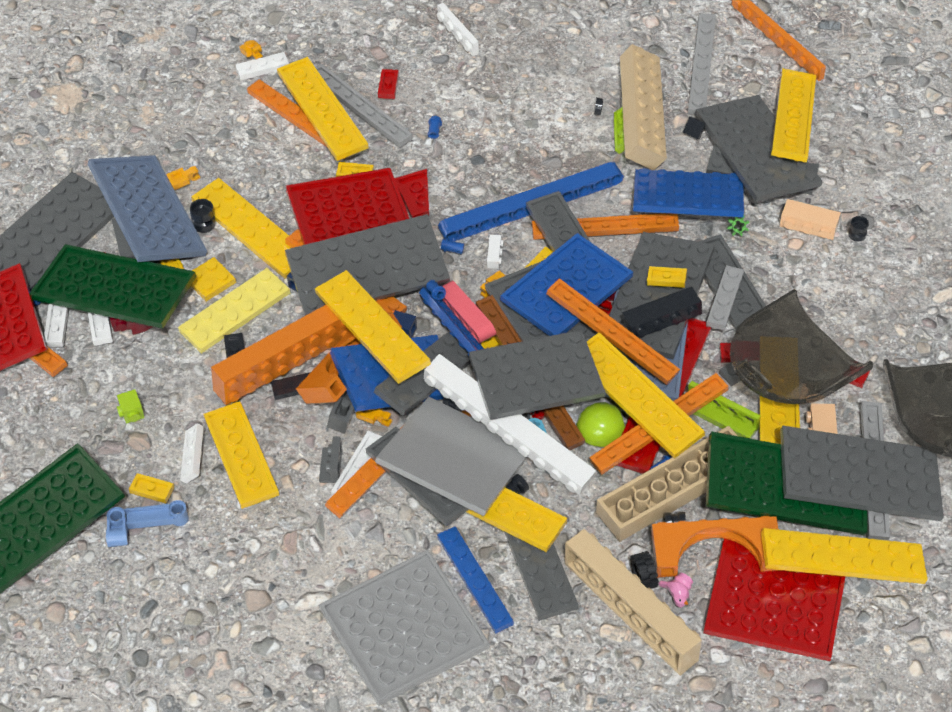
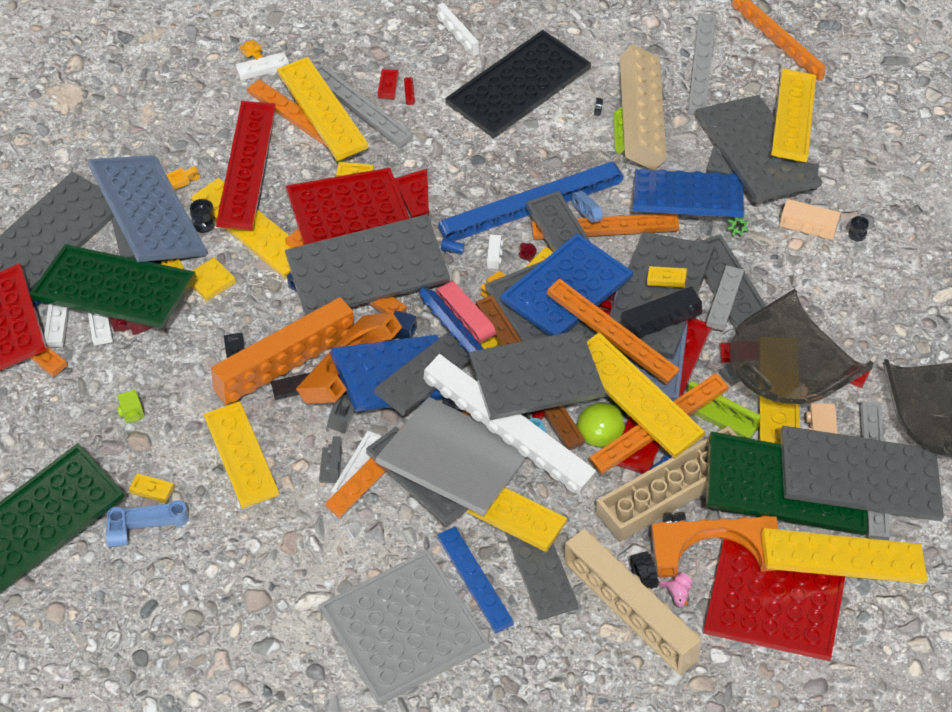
(192, 453): white plate -> none
(234, 310): light yellow plate -> none
(246, 166): none -> red plate
(373, 327): yellow plate -> none
(375, 414): light orange plate -> none
(409, 91): none -> red axle
(434, 126): blue pin -> none
(437, 292): blue pin -> none
(518, 83): none -> black plate
(518, 485): black wheel -> none
(527, 251): none -> dark red plate
(587, 206): none -> medium blue beam
(694, 127): black tile -> none

